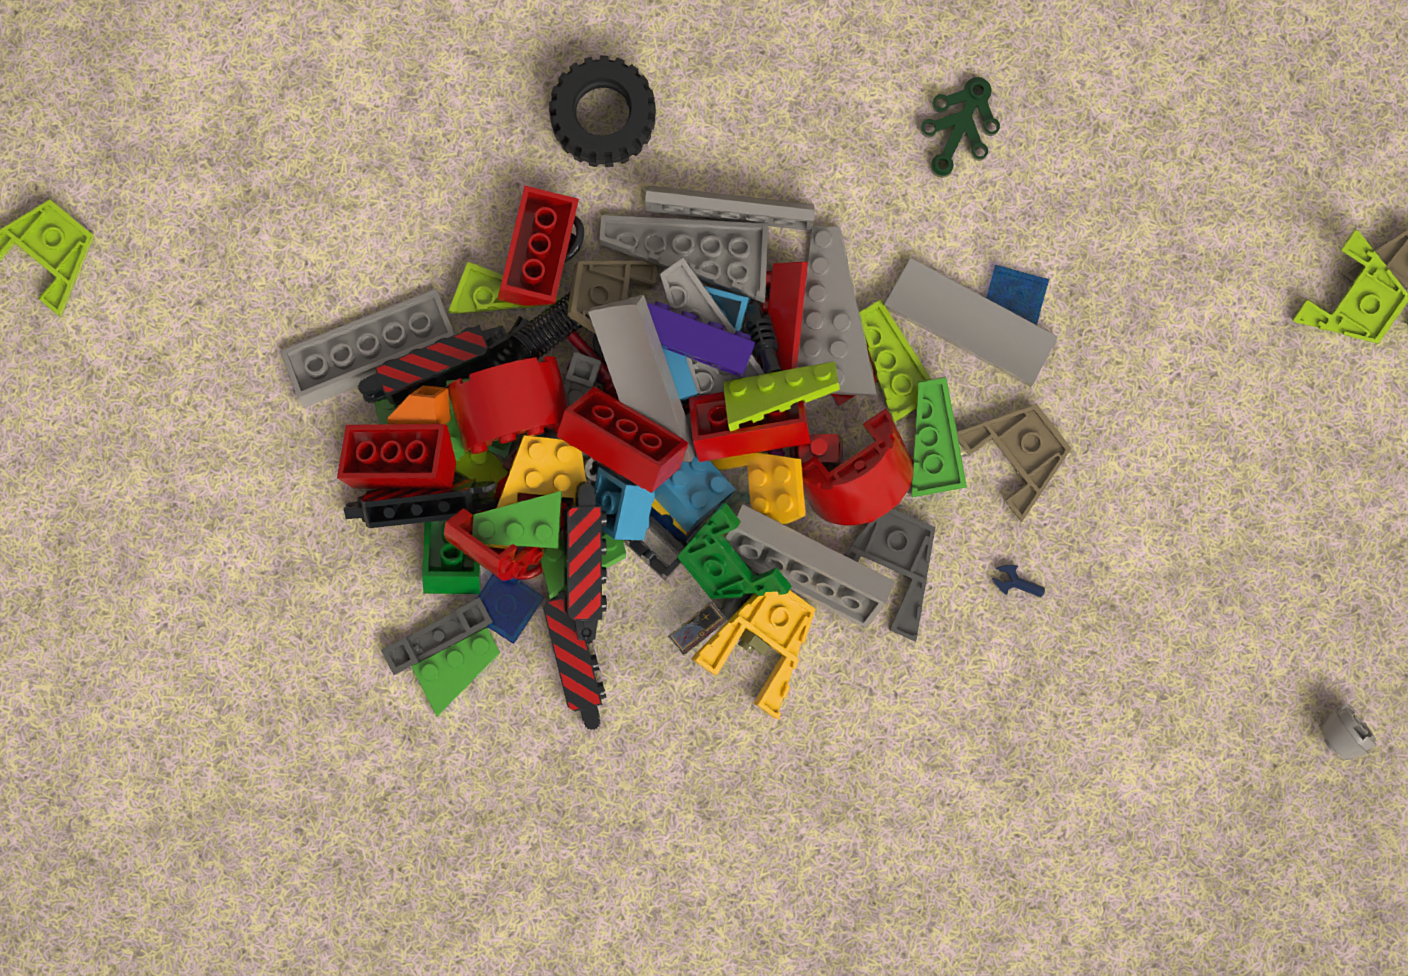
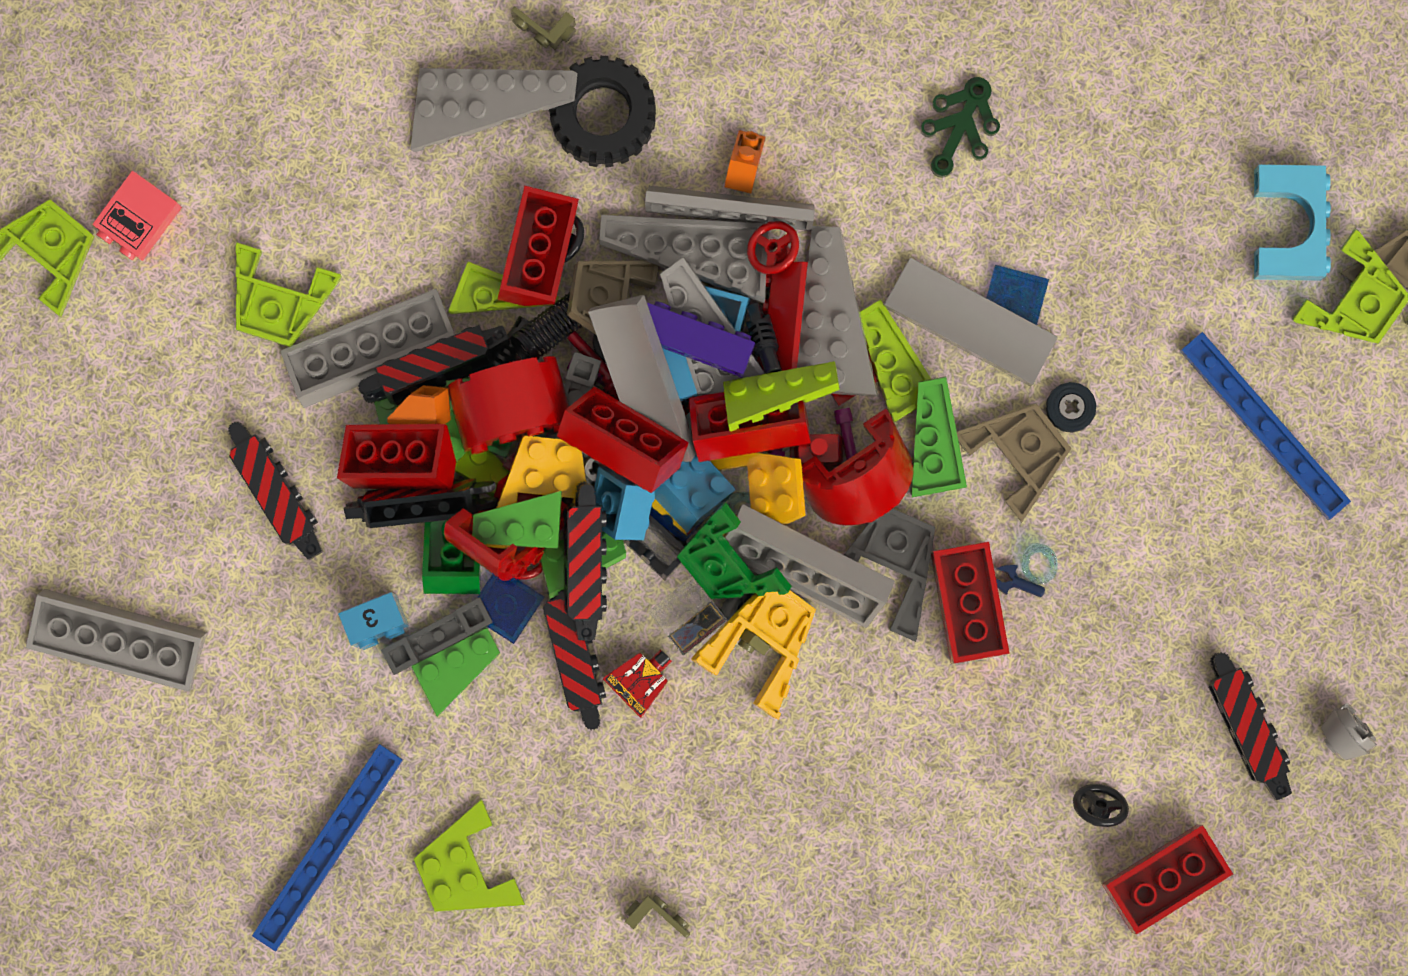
(115, 639): none -> light grey arch
(136, 217): none -> coral brick
(273, 310): none -> lime wing
(273, 492): none -> black hinge
(327, 847): none -> blue plate
(373, 621): none -> dark azure brick
(452, 871): none -> lime wing
(478, 99): none -> light grey wing
(562, 30): none -> olive bracket
(638, 911): none -> olive bracket
(639, 681): none -> torso
(744, 161): none -> orange slope
(783, 254): none -> red piece
(844, 418): none -> magenta bar
(969, 603): none -> red brick
(1047, 552): none -> clear light blue piece
(1085, 405): none -> black bush
(1100, 808): none -> black piece
(1167, 879): none -> red brick
(1248, 726): none -> black hinge
(1265, 426): none -> blue plate
(1308, 188): none -> medium azure arch

